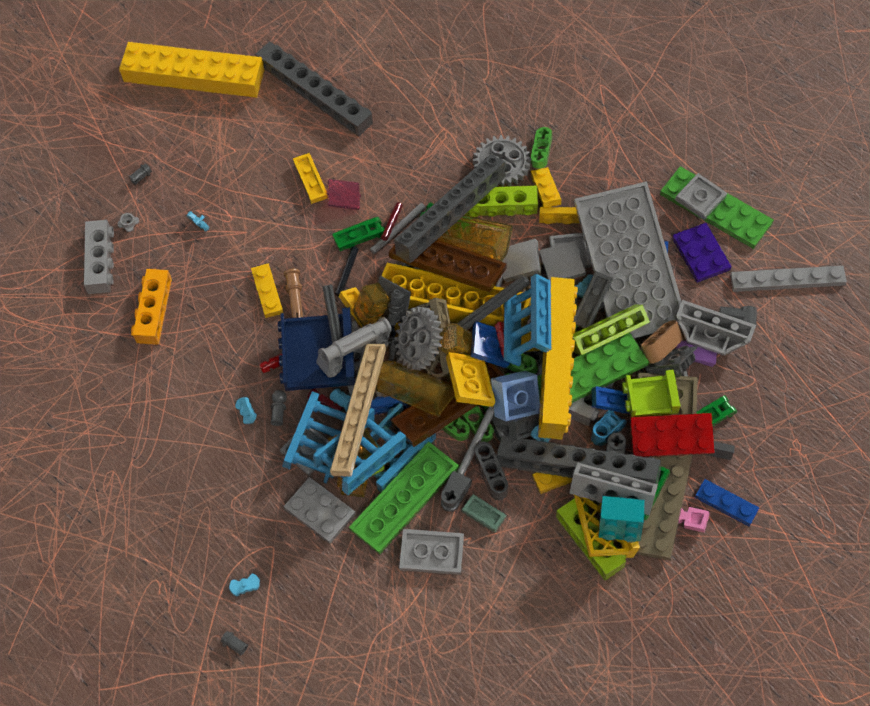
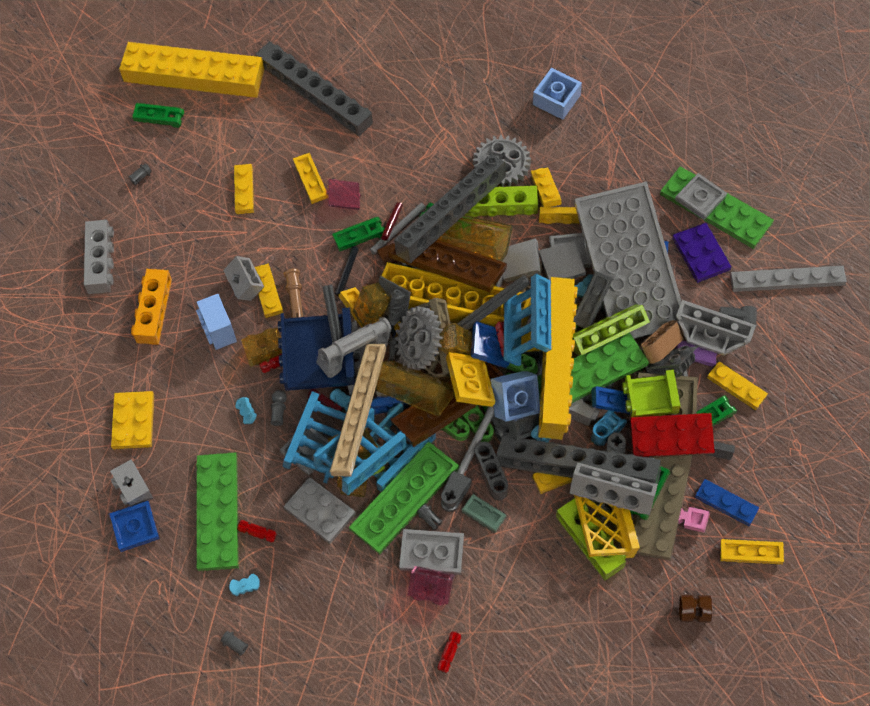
(128, 217): light grey plate -> none
(128, 474): none -> light grey brick
(132, 420): none -> yellow plate
(134, 526): none -> blue plate
(158, 114): none -> green plate
(198, 221): medium azure piece -> none
(215, 322): none -> light blue brick
(217, 512): none -> bright green plate
(243, 278): none -> light grey brick
(244, 189): none -> yellow plate
(257, 354): none -> clear yellow brick
(257, 531): none -> red axle
(384, 255): none -> reddish brown tile
(428, 515): none -> dark grey pin
(441, 584): none -> clear pink brick
(449, 652): none -> red axle
(544, 153): bright green beam -> none
(557, 93): none -> light blue brick
(621, 518): teal brick -> none
(688, 609): none -> reddish brown wheel
(737, 385): none -> yellow plate
(751, 551): none -> yellow plate

